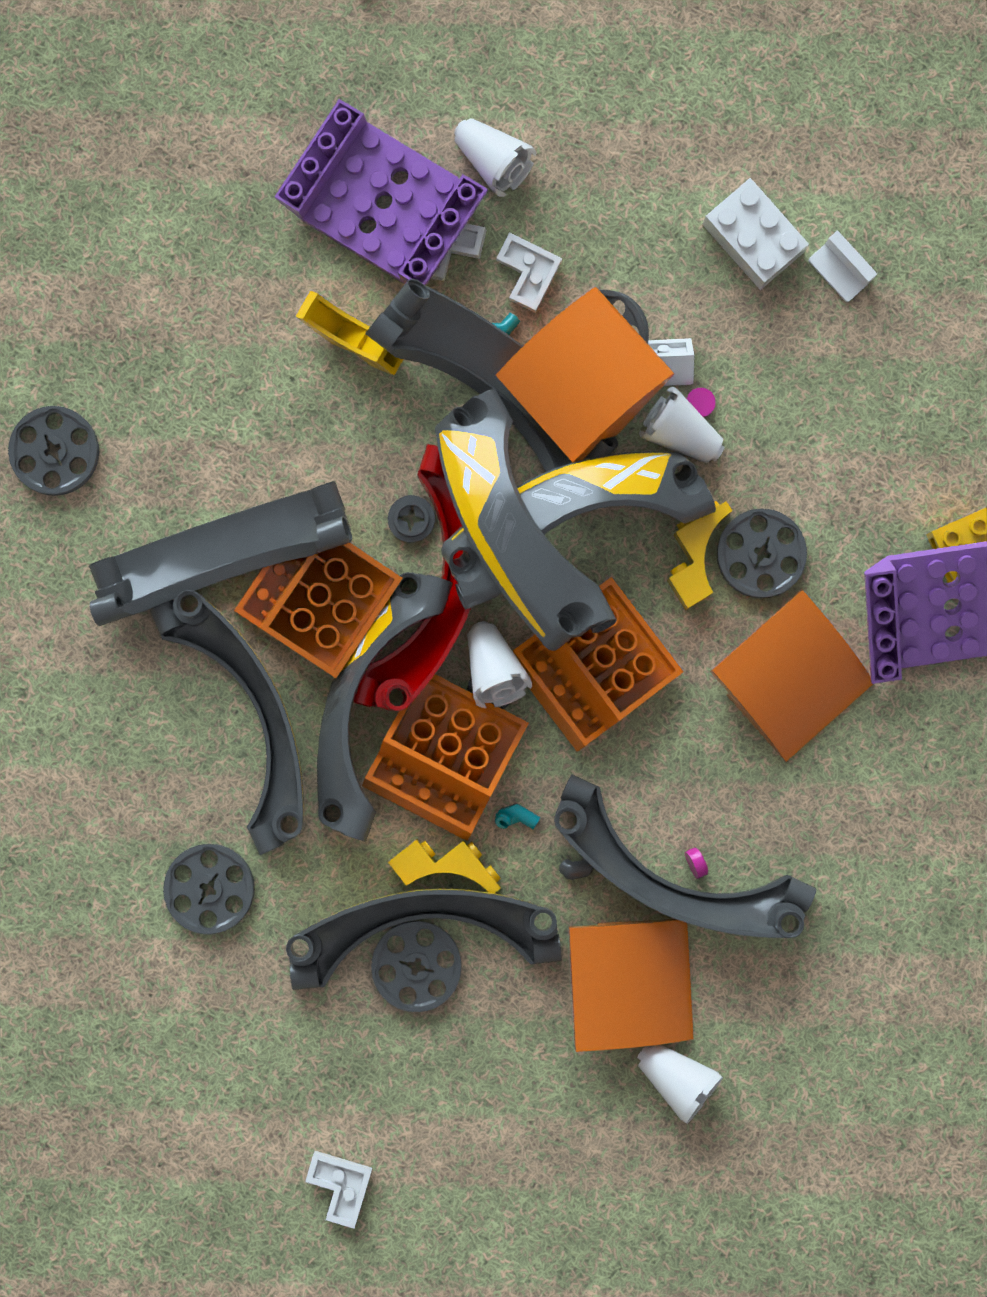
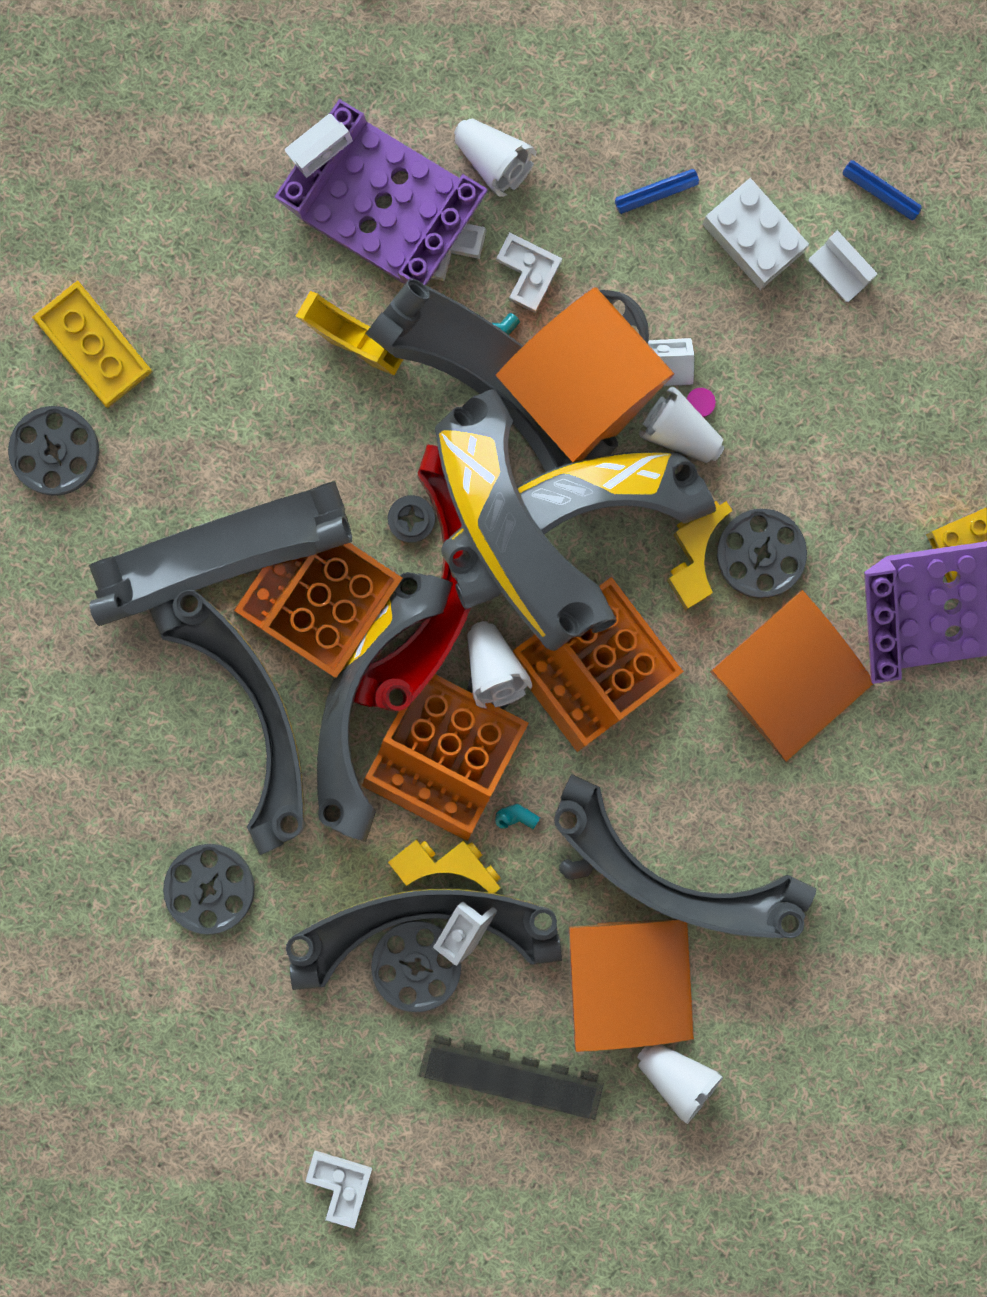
(92, 344): none -> yellow tile
(318, 145): none -> white panel
(463, 932): none -> white panel
(511, 1078): none -> clear smoke brick
(657, 191): none -> blue axle
(696, 863): dark pink tile -> none
(882, 190): none -> blue axle

